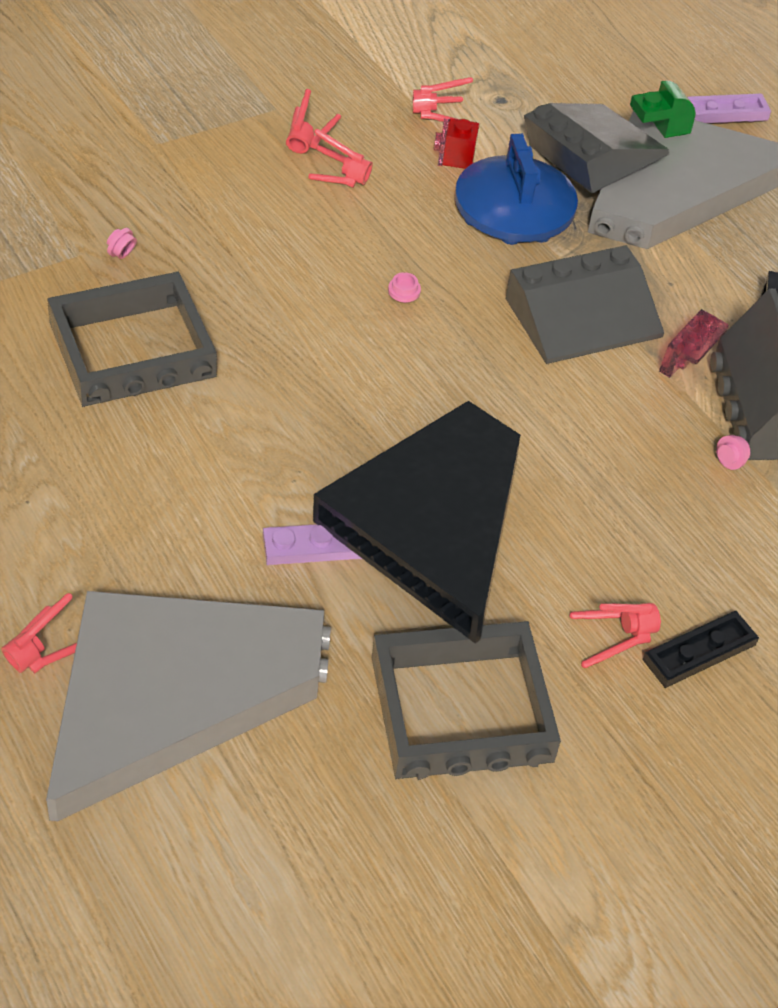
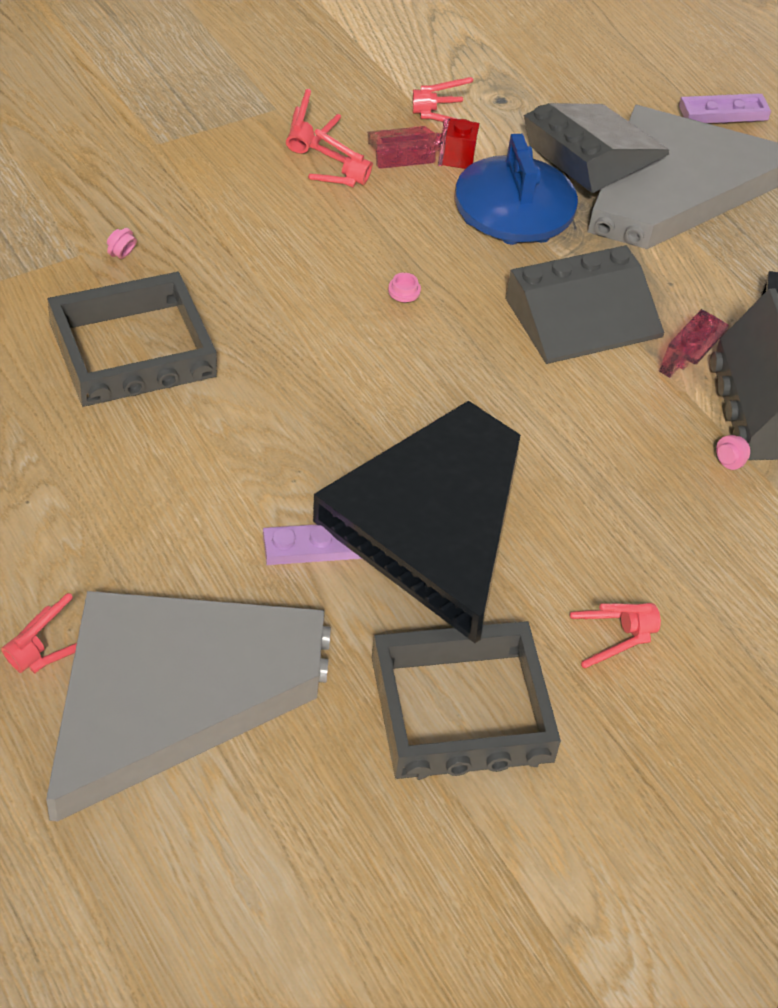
(403, 146): none -> clear pink bracket
(666, 108): green brick -> none
(700, 649): black tile -> none

